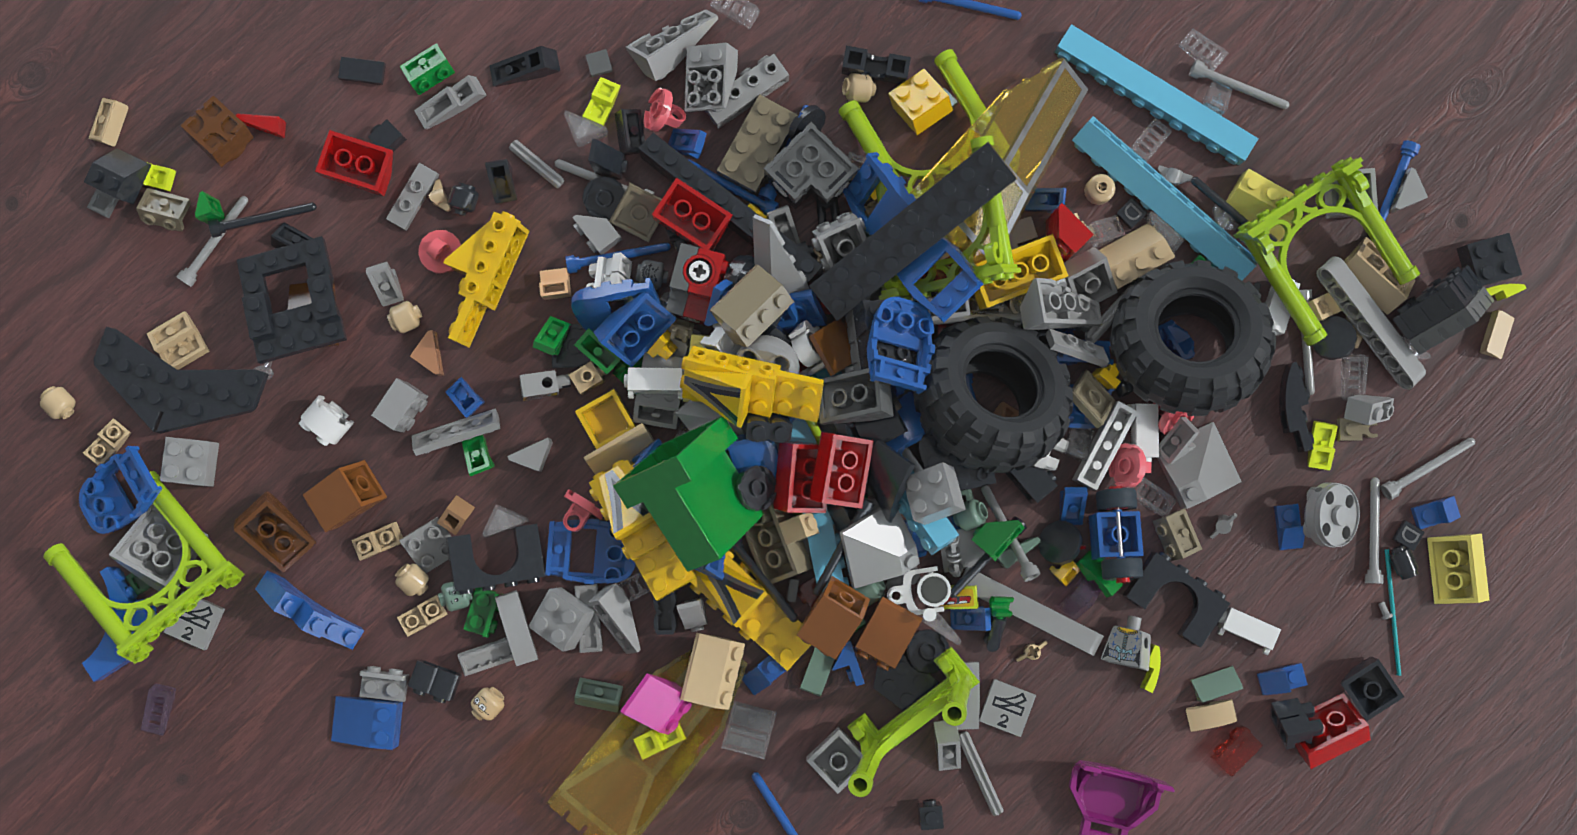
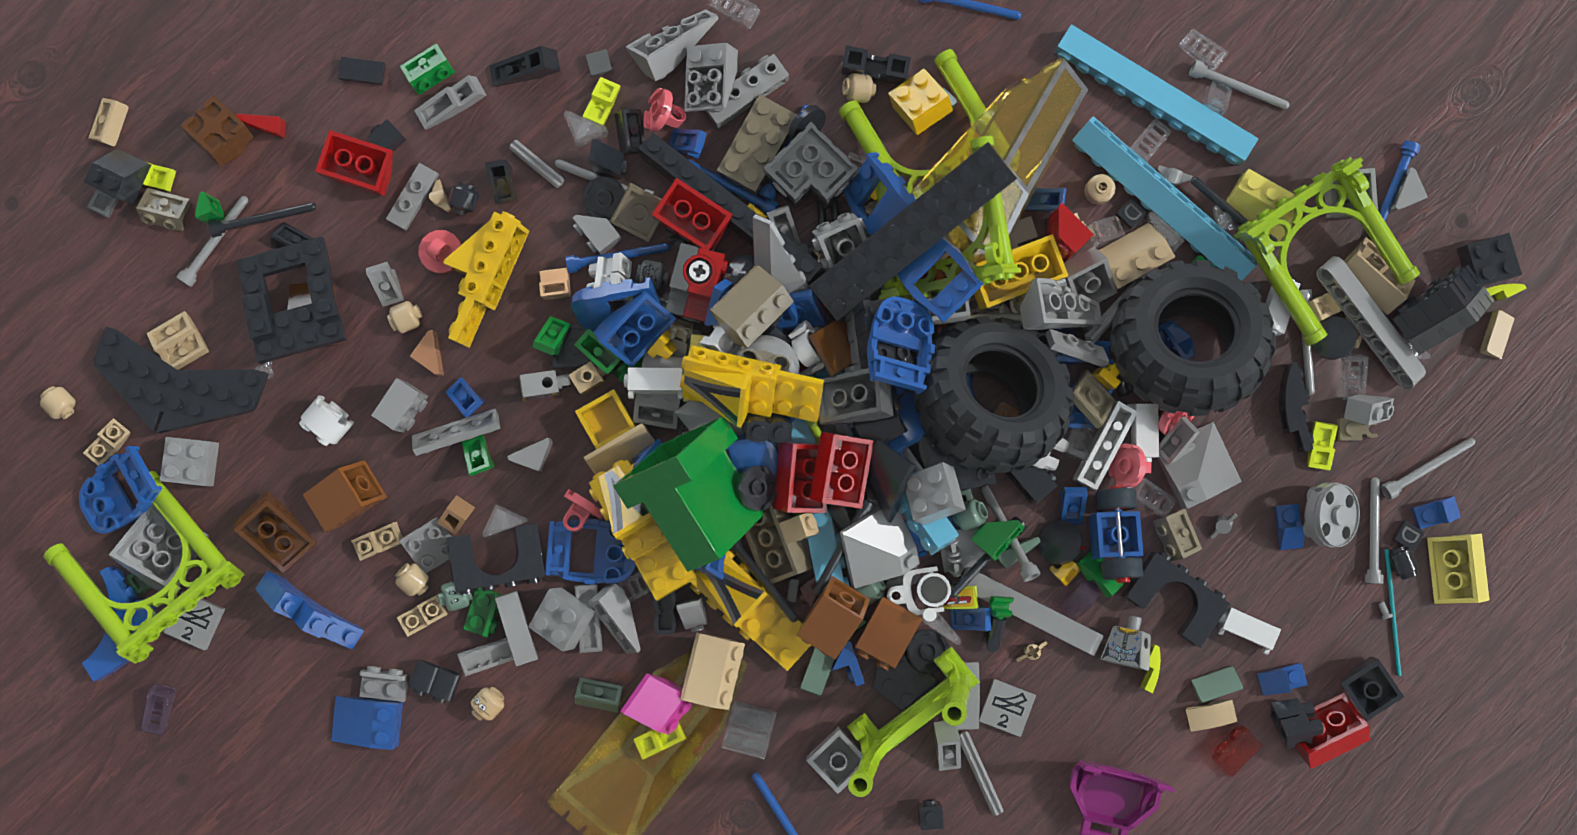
(762, 675): blue slope -> none

